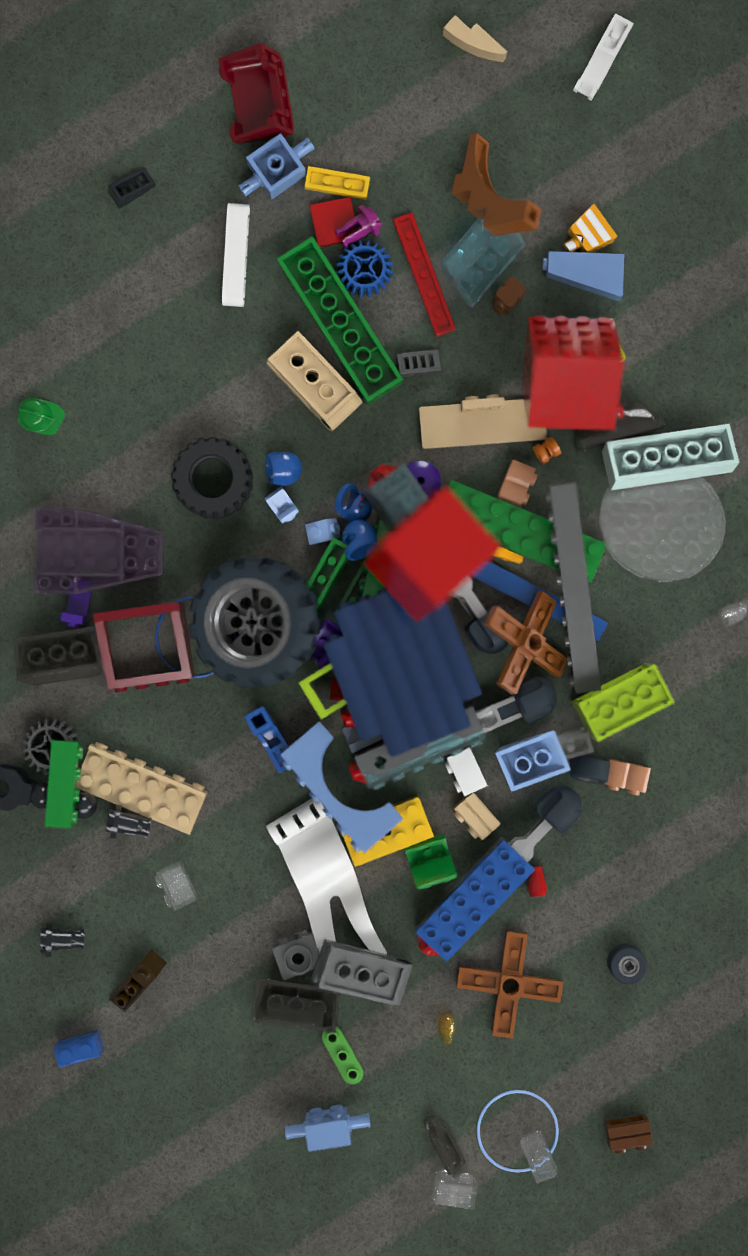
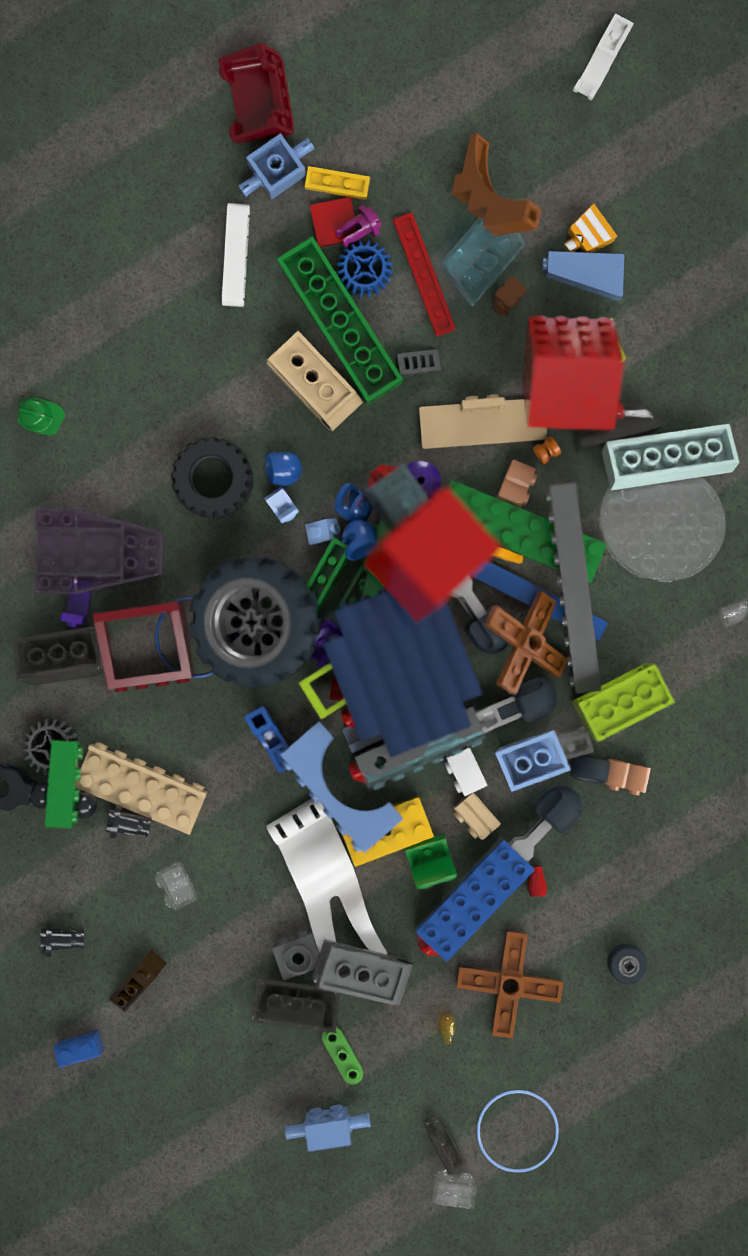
(135, 193): black slope -> none
(473, 40): tan slope -> none
(538, 1155): clear brick -> none
(628, 1133): reddish brown brick -> none

